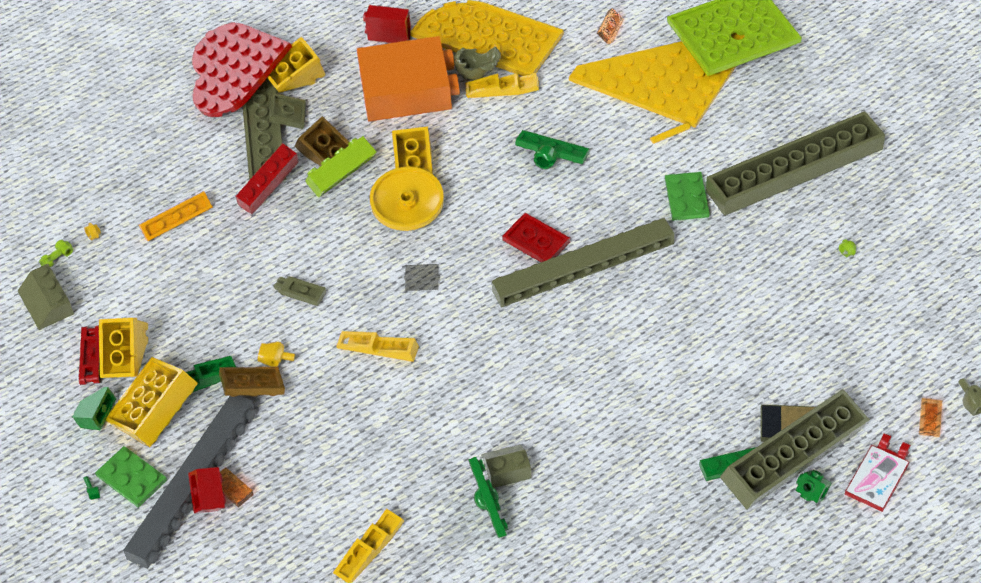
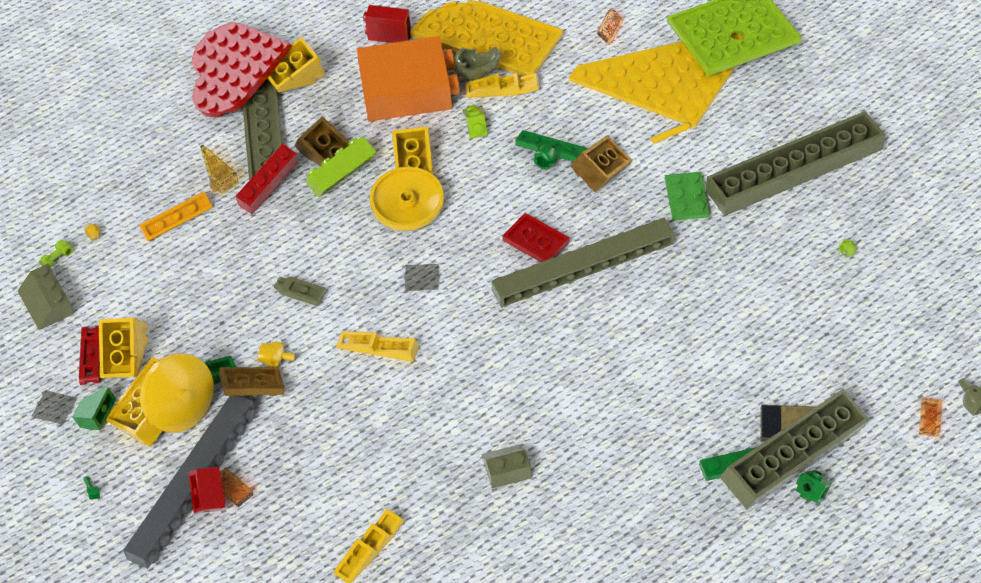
(54, 407): none -> clear smoke piece
(131, 476): bright green plate -> none
(176, 392): none -> yellow dish
(220, 175): none -> clear yellow slope
(287, 110): olive tile -> none
(475, 121): none -> lime bracket
(487, 497): green plate -> none
(600, 163): none -> pearl gold slope
(879, 474): tile -> none

